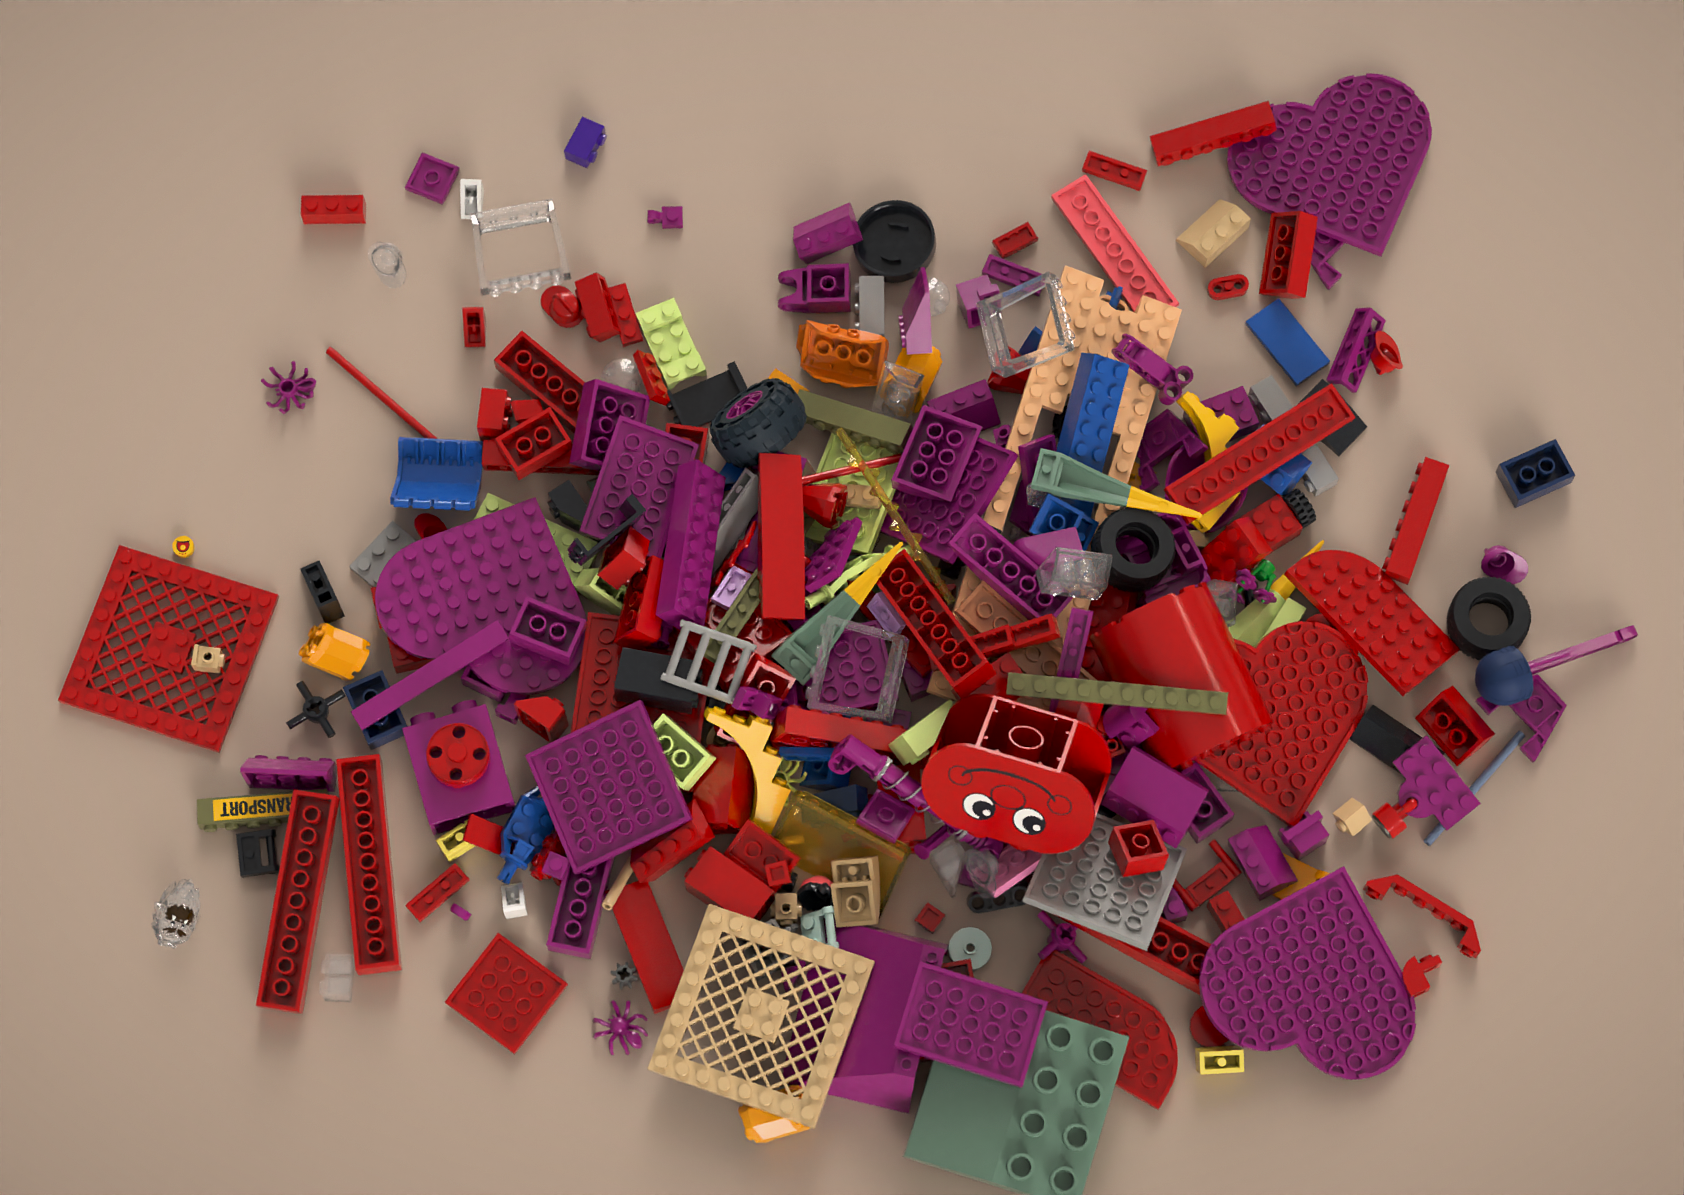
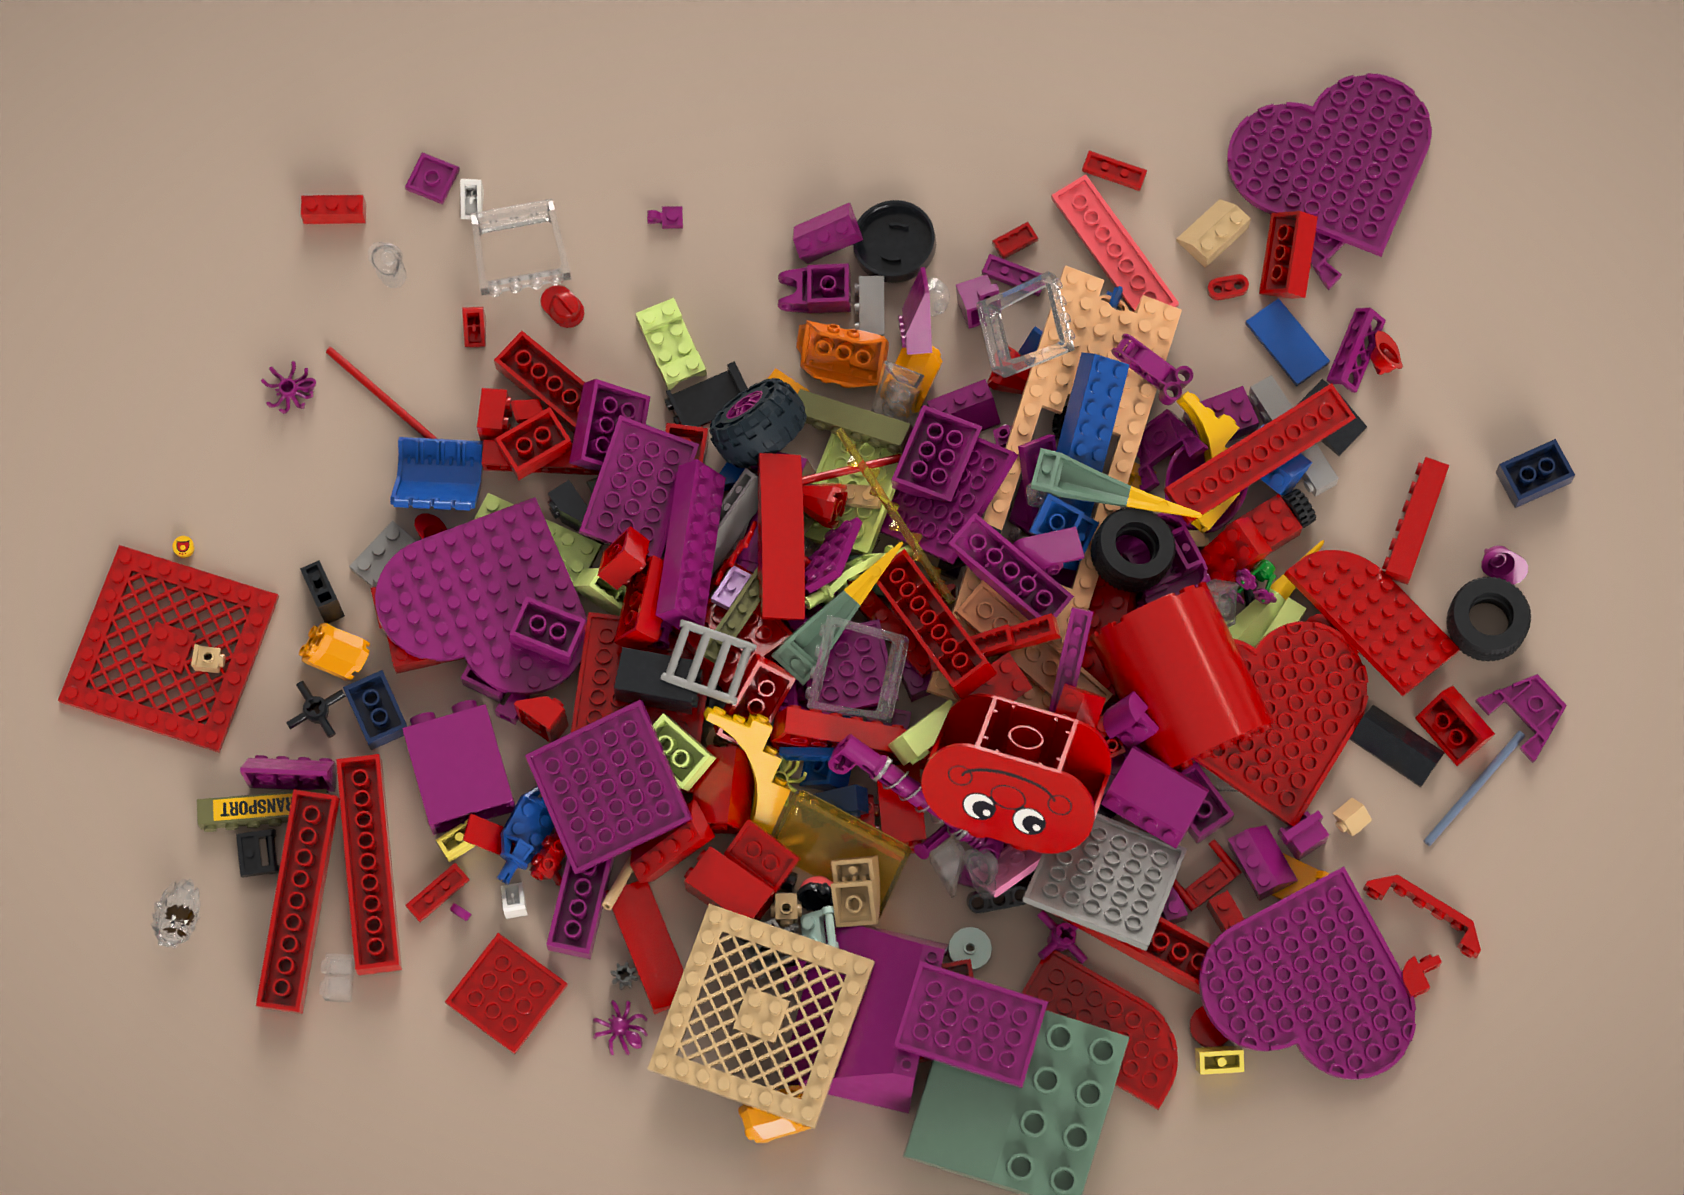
(430, 675): magenta tile -> none
(458, 755): red piece -> none
(556, 865): magenta plate -> none
(585, 142): dark purple brick -> none
(597, 307): red brick -> none
(623, 374): clear dish -> none
(625, 314): red plate -> none
(631, 509): black panel -> none
(651, 377): red plate -> none
(758, 702): magenta slope -> none
(778, 873): red plate -> none
(885, 816): magenta tile -> none
(886, 613): lavender plate -> none
(930, 918): red plate -> none
(1074, 573): clear slope -> none
(1117, 693): olive plate -> none
(1138, 848): red brick -> none
(1213, 133): red brick -> none
(1428, 789): magenta plate -> none
(1507, 677): dark blue piece -> none

